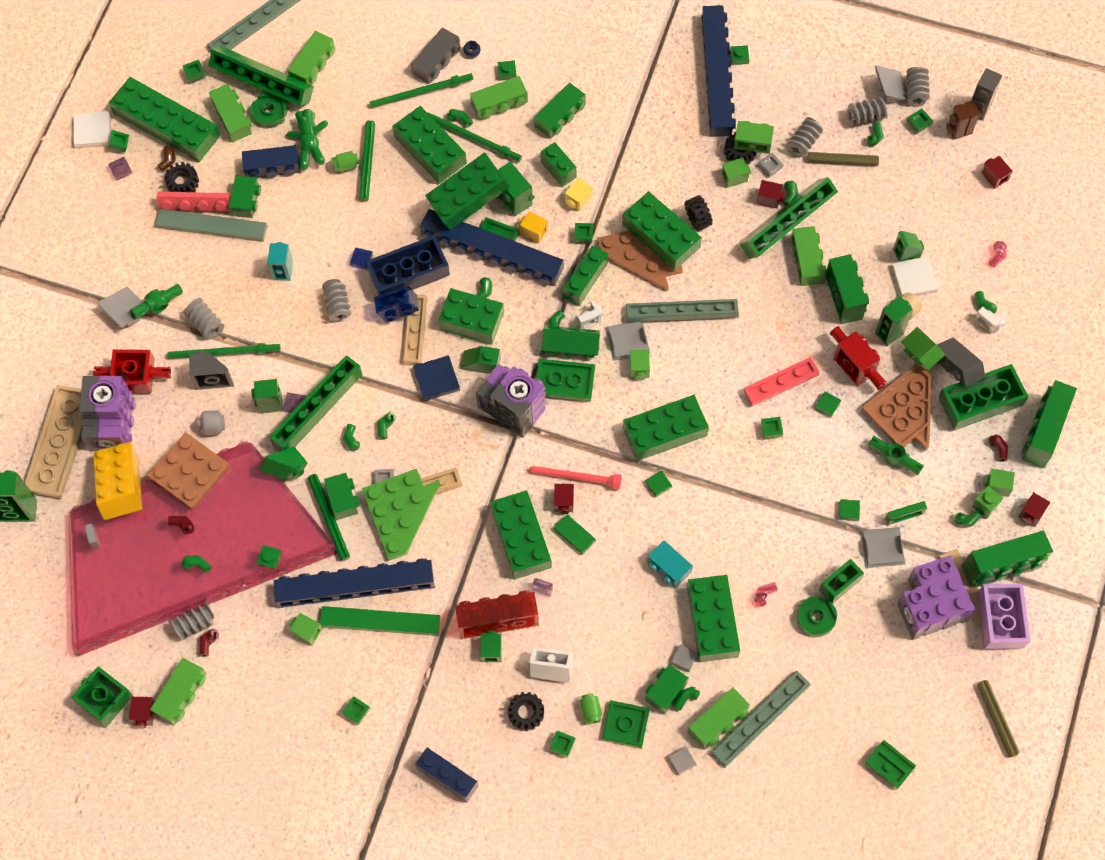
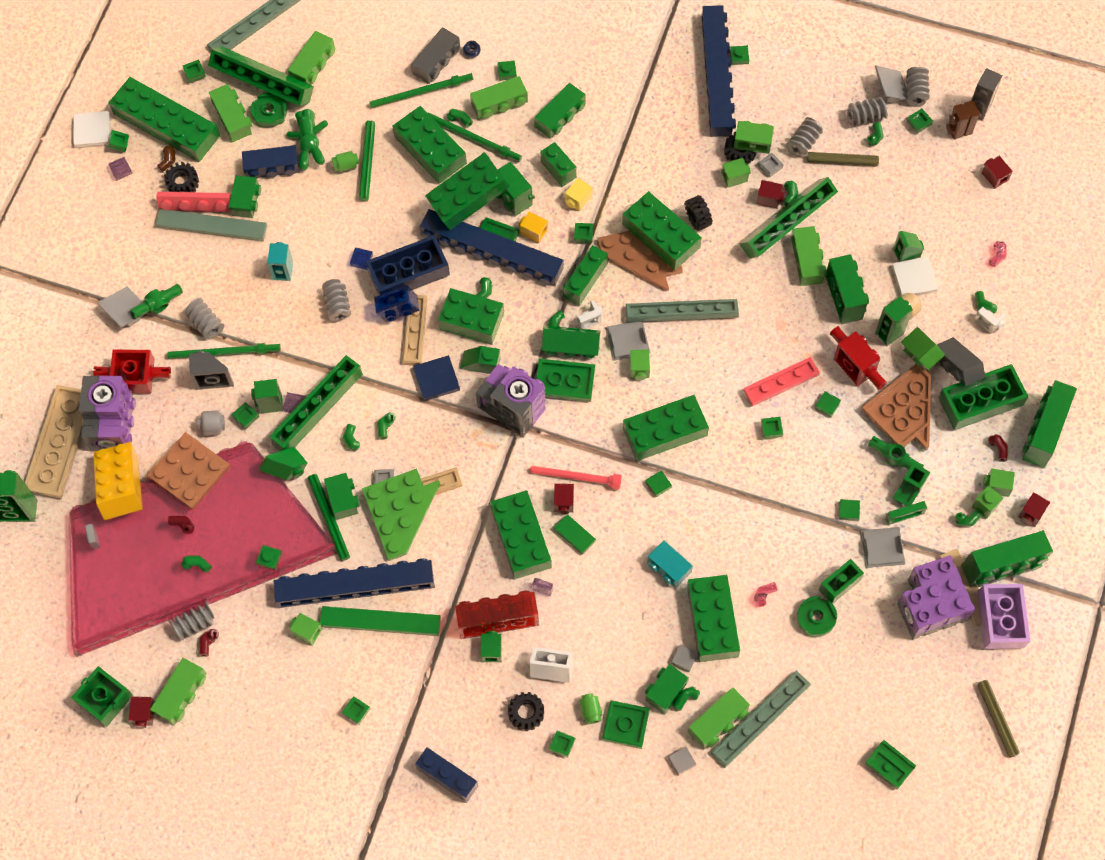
(245, 415): none -> green plate
(911, 485): none -> green brick

